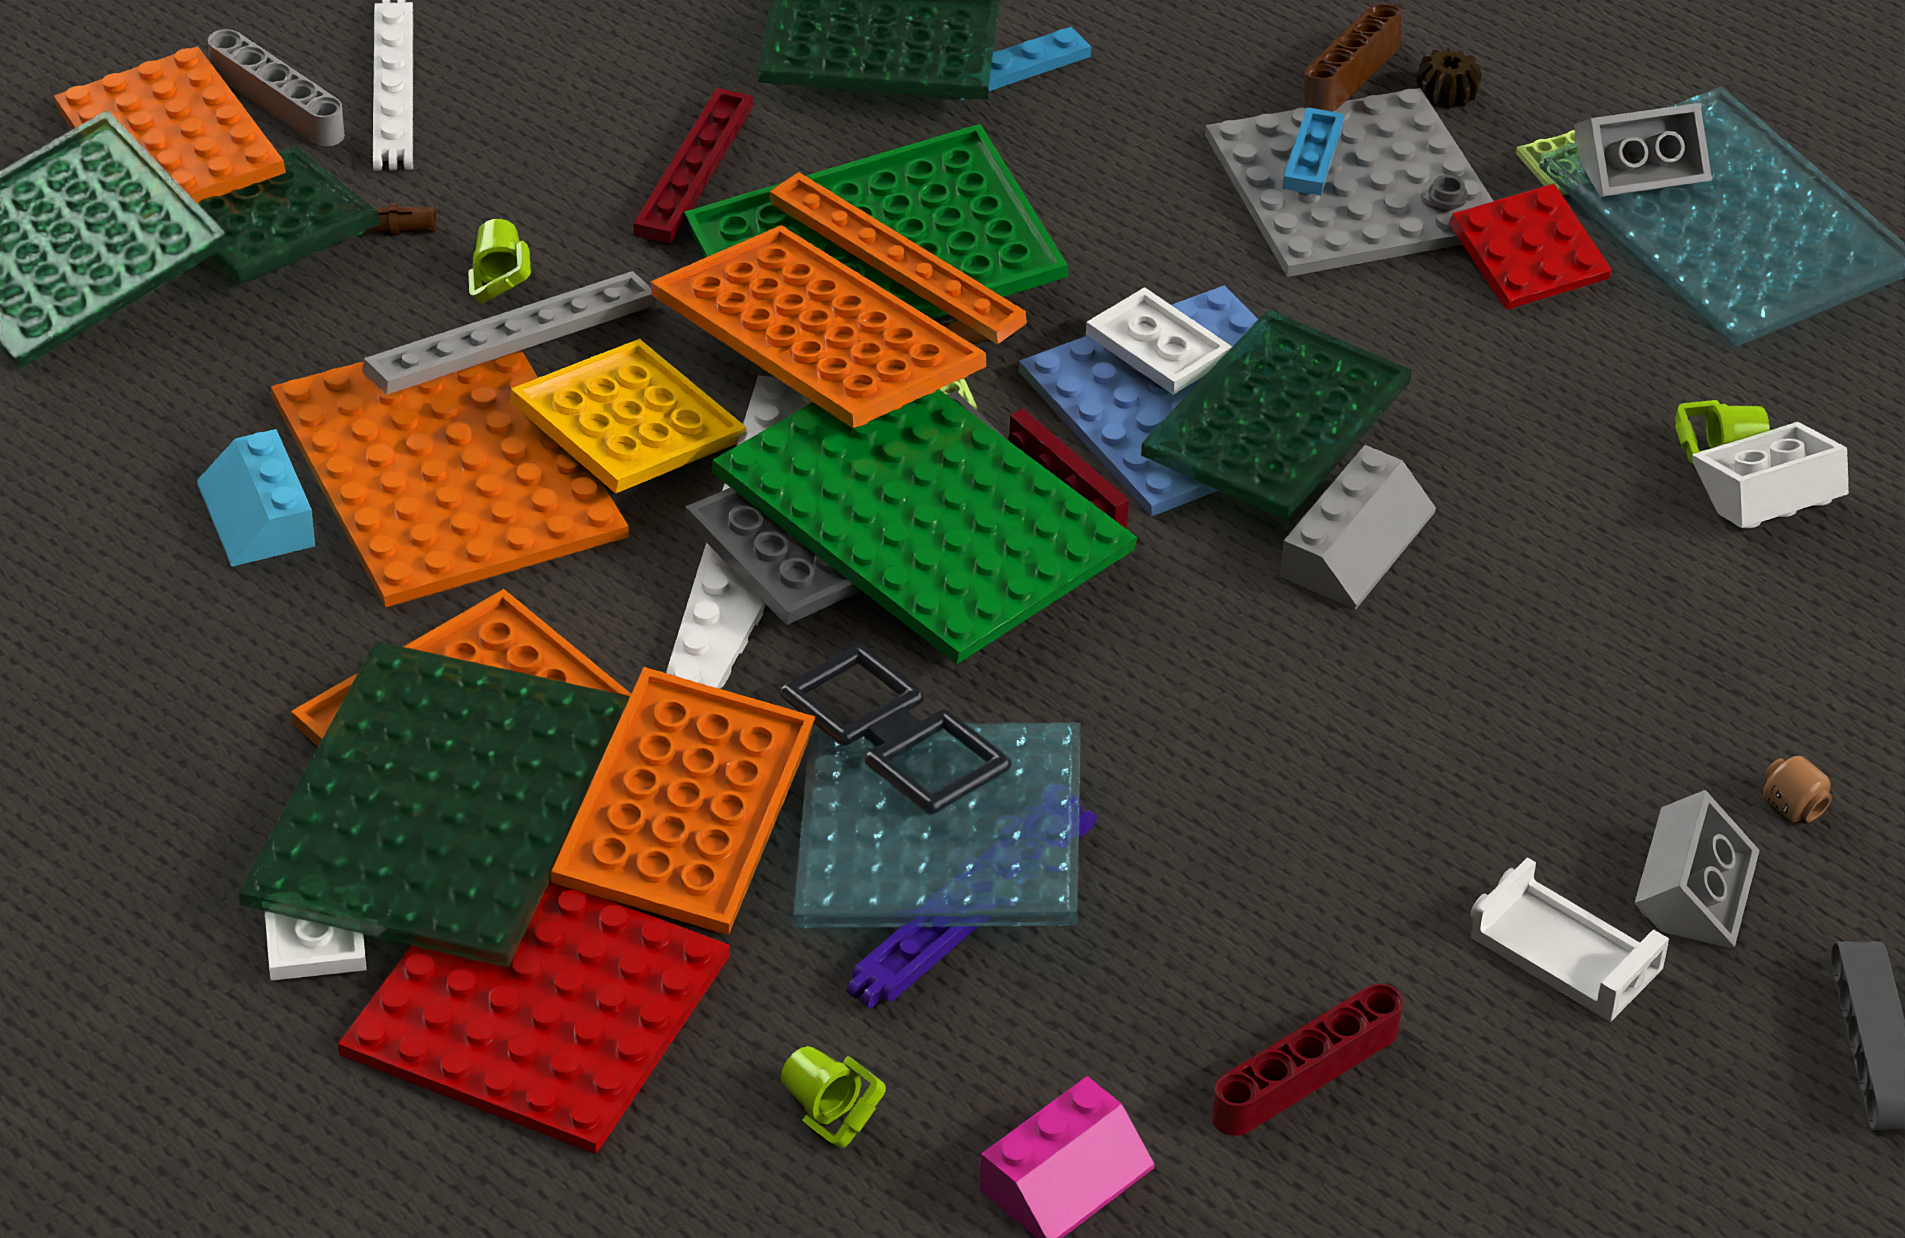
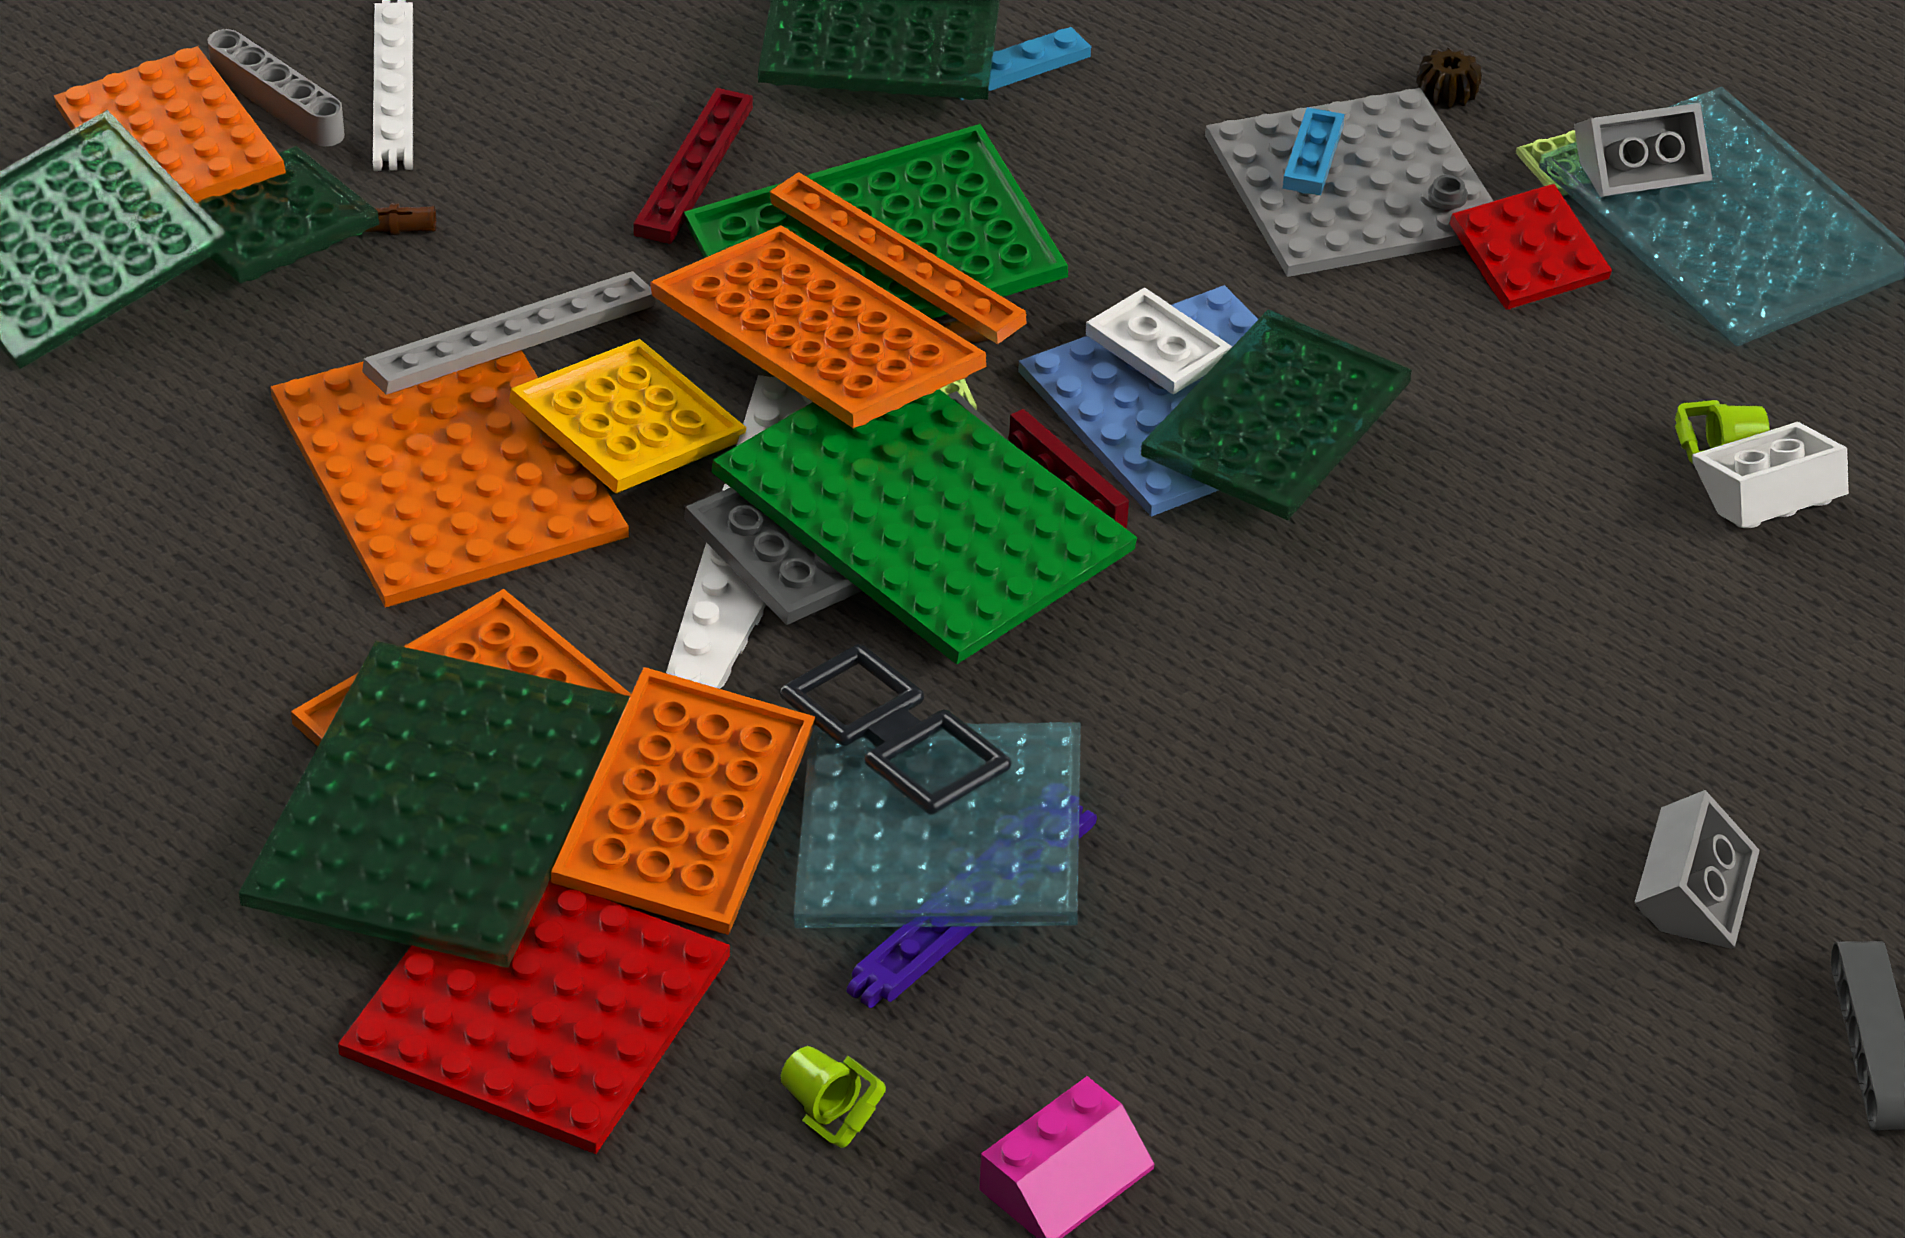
(257, 500): medium azure slope -> none
(310, 948): white plate -> none
(498, 260): lime piece -> none
(1306, 1059): dark red beam -> none
(1352, 58): reddish brown beam -> none
(1356, 528): light grey slope -> none
(1565, 943): white panel -> none
(1797, 789): medium nougat head -> none

